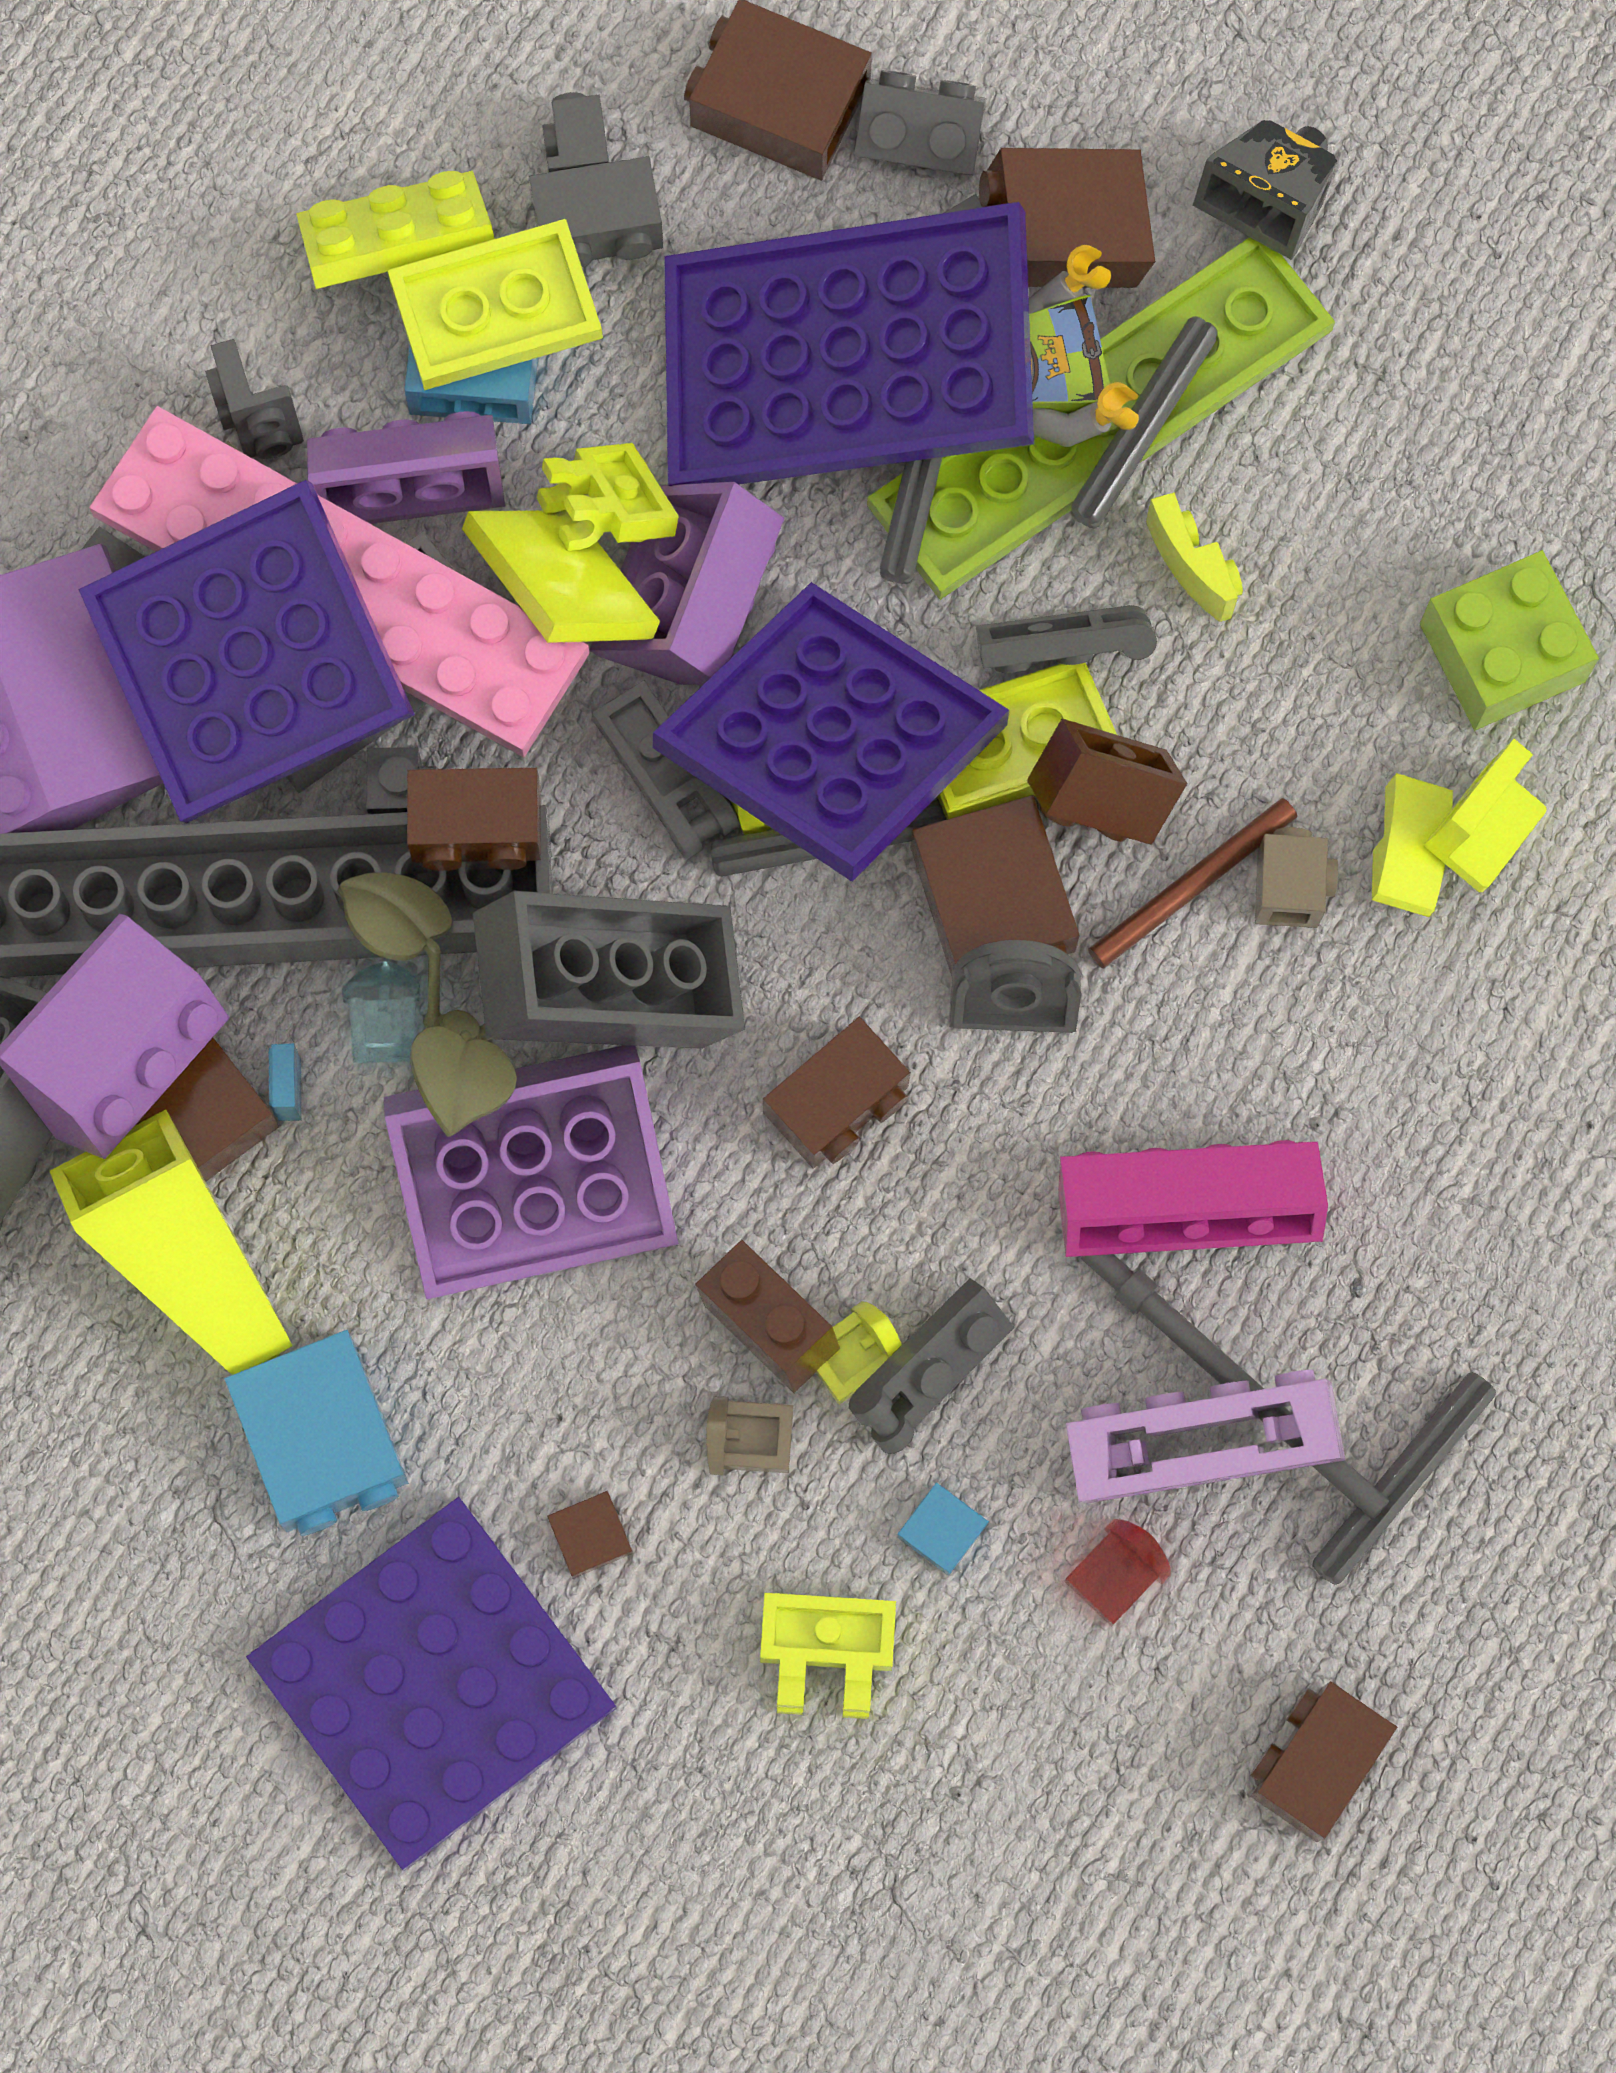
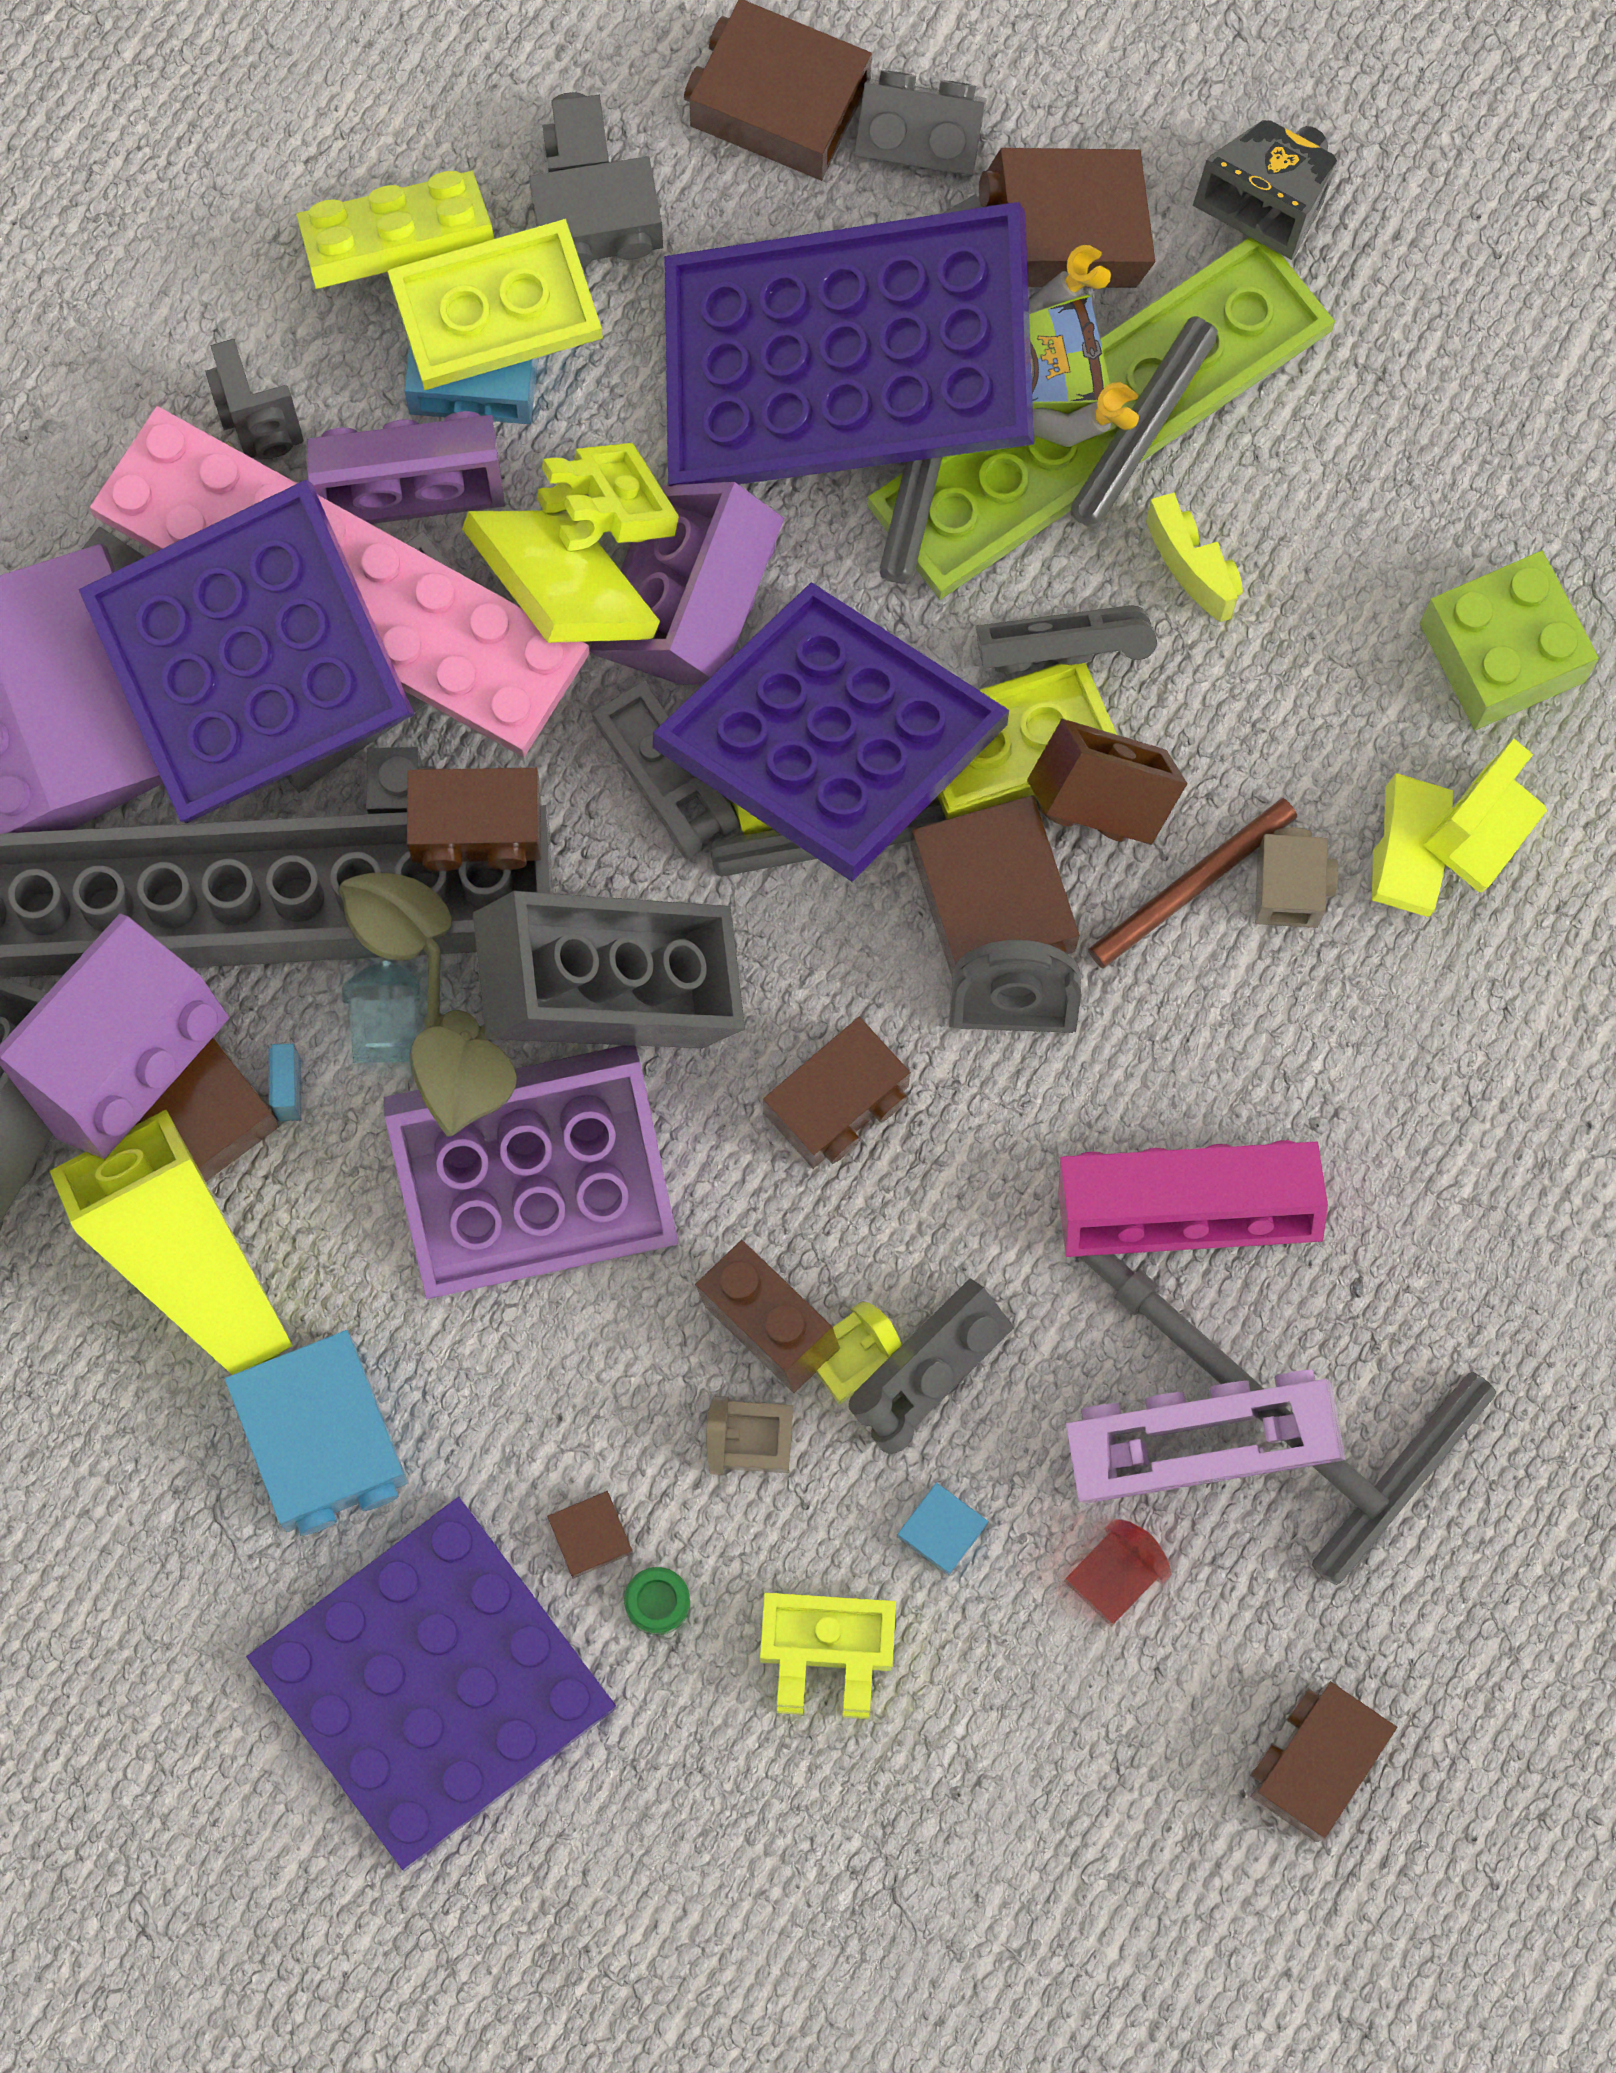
(657, 1601): none -> green tile

